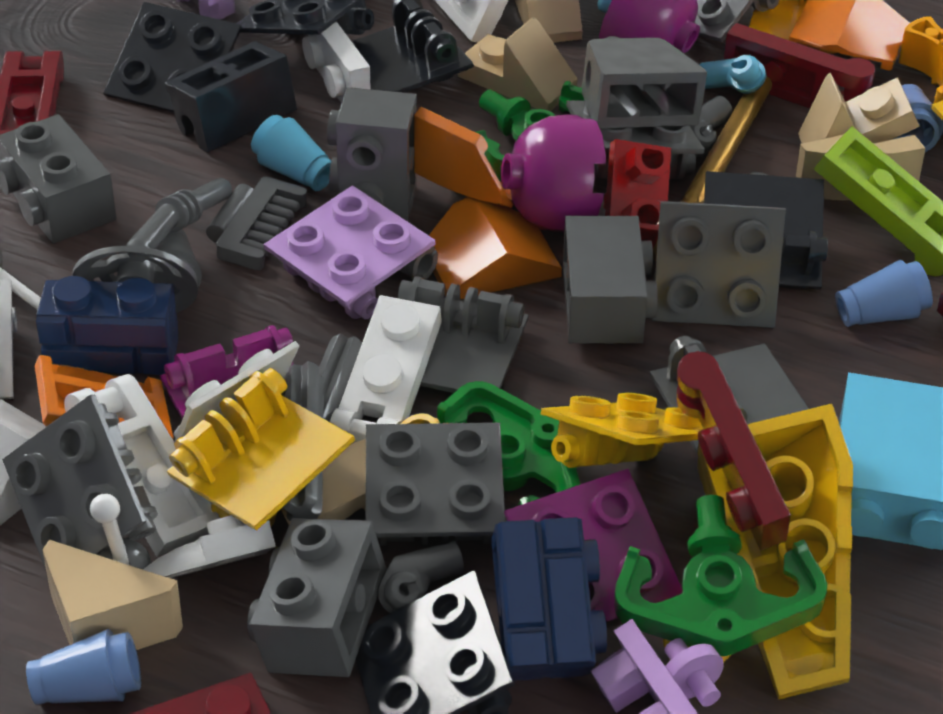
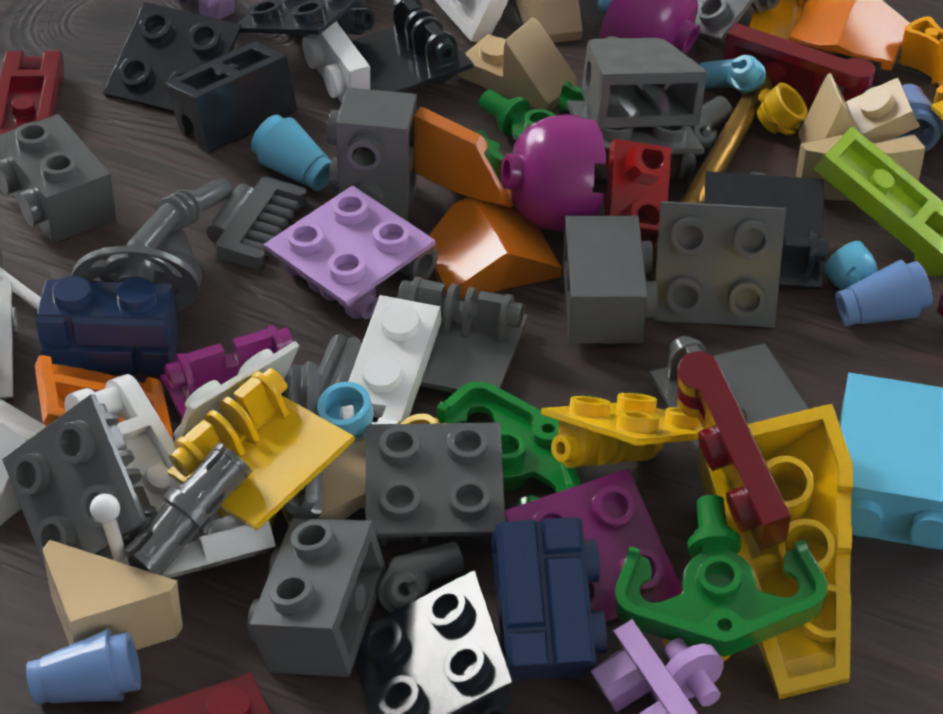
(188, 510): none -> dark grey pin
(346, 394): none -> medium azure hinge
(781, 109): none -> yellow plate
(850, 265): none -> medium azure hinge

